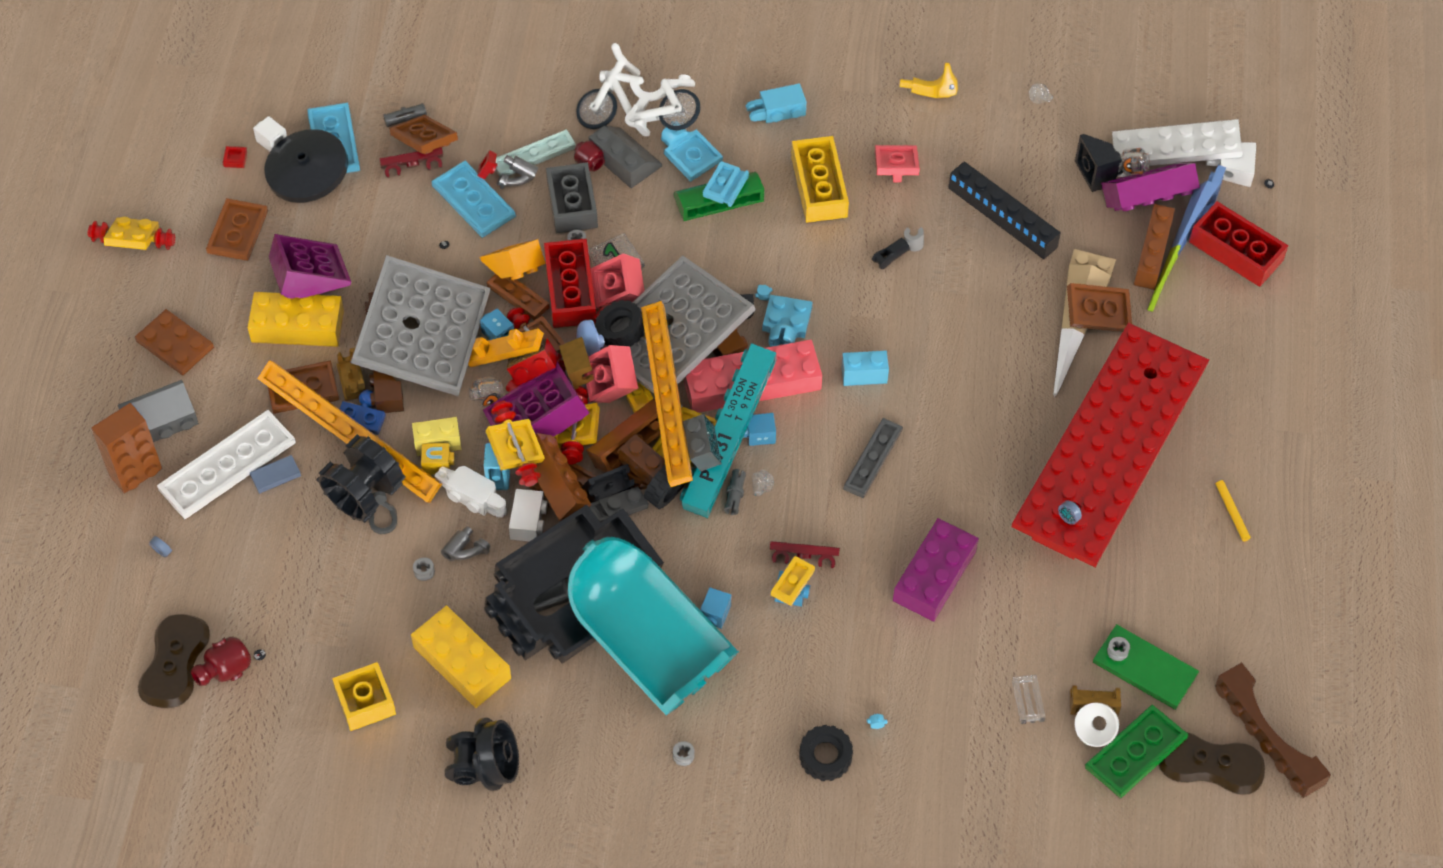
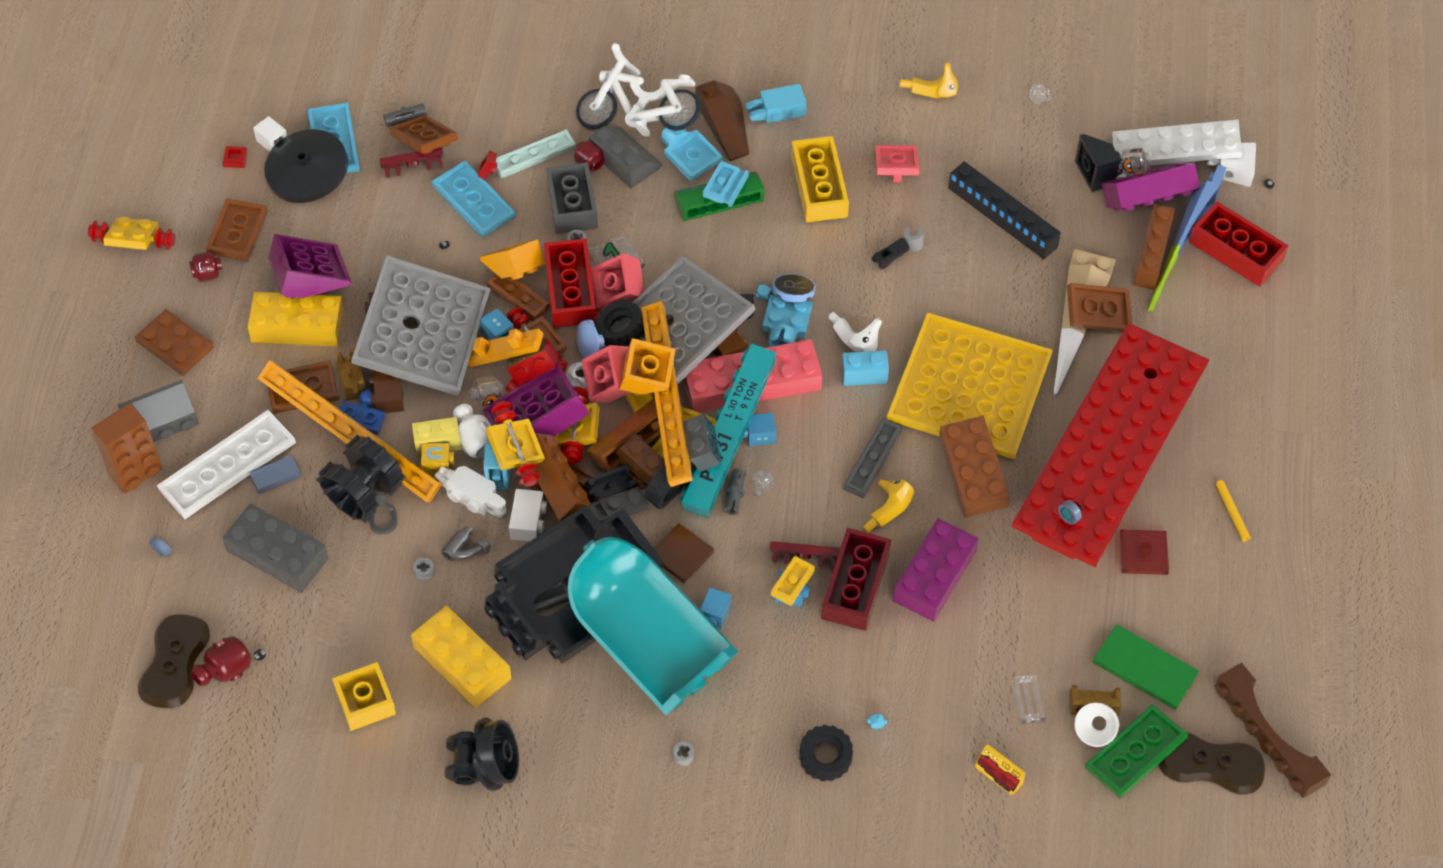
(205, 266): none -> dark red head
(275, 547): none -> dark grey brick
(471, 430): none -> white piece
(519, 166): flat silver plant -> none
(576, 362): pearl gold hinge -> none
(647, 367): none -> light orange slope
(683, 552): none -> reddish brown tile
(724, 116): none -> reddish brown wedge
(793, 287): none -> tile
(856, 579): none -> dark red brick
(858, 342): none -> white animal
(899, 498): none -> yellow animal
(968, 374): none -> yellow plate
(974, 466): none -> dark orange brick
(1000, 770): none -> slope
(1118, 642): light grey bush -> none
(1144, 552): none -> clear red plate

